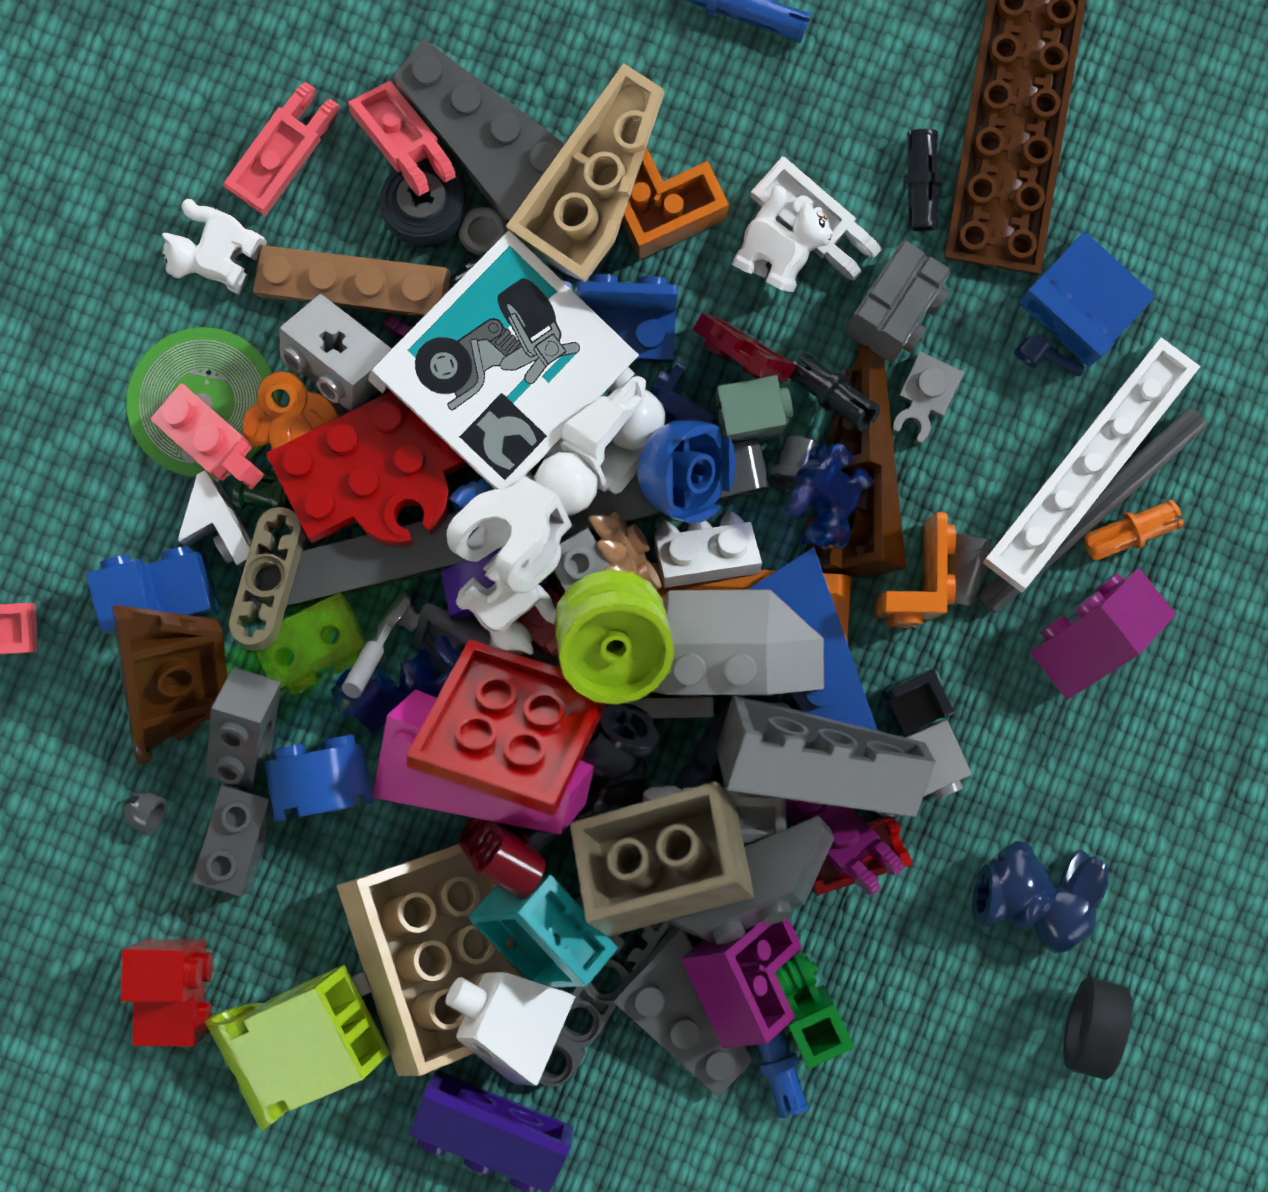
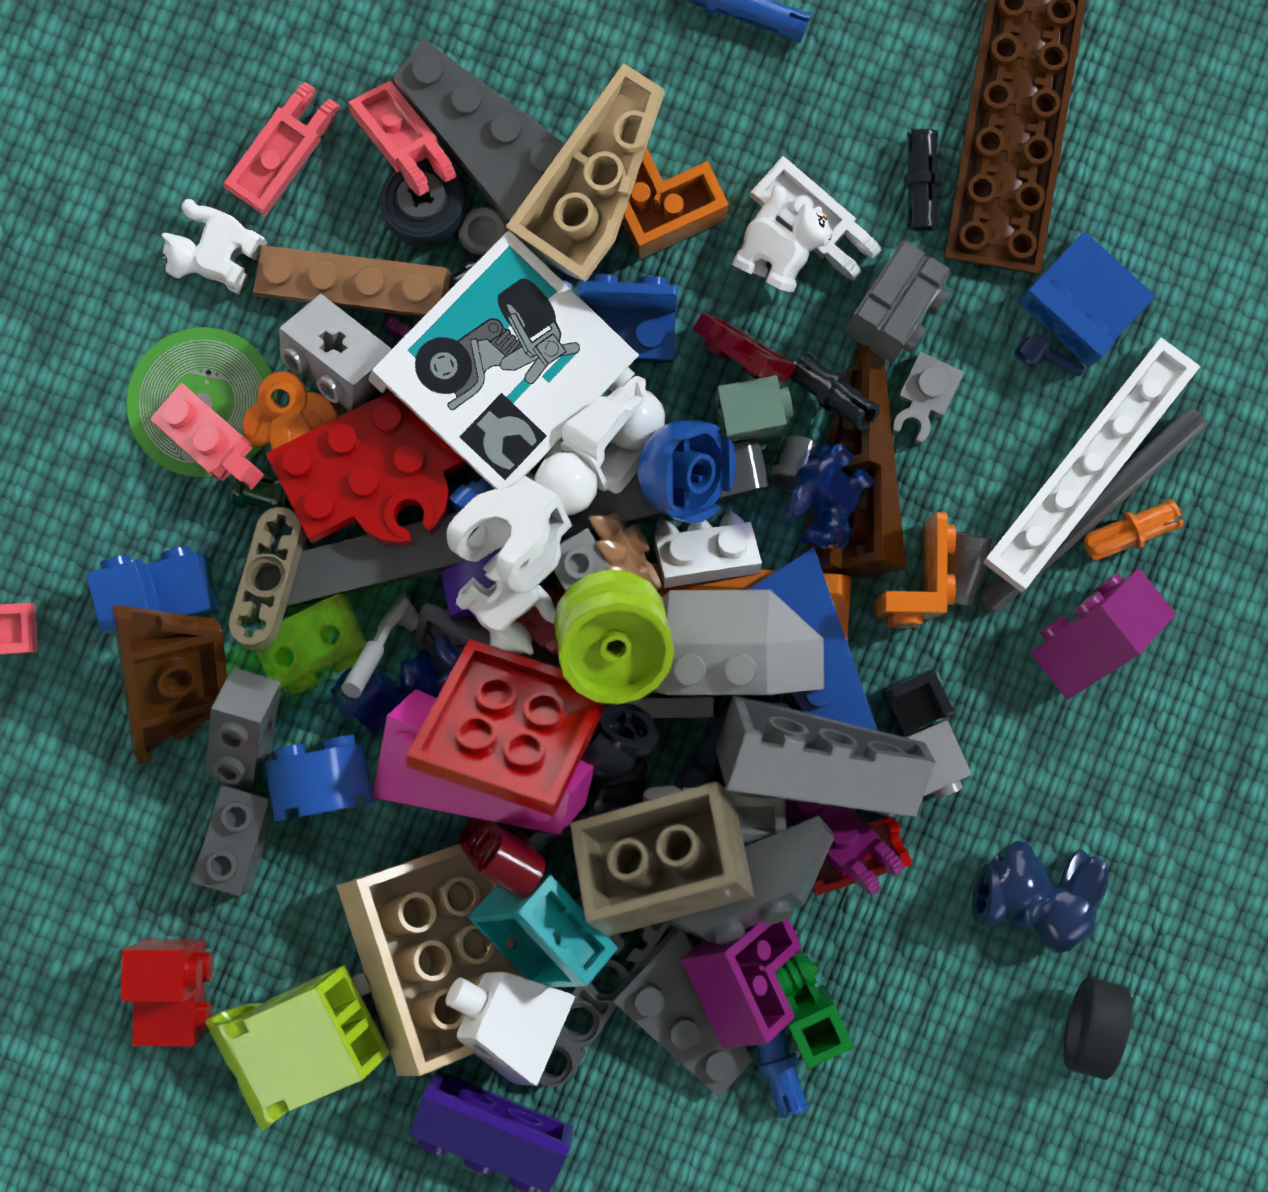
(145, 812): dark grey hinge -> none
(210, 512): white slope -> none
(674, 405): clear blue bracket -> none

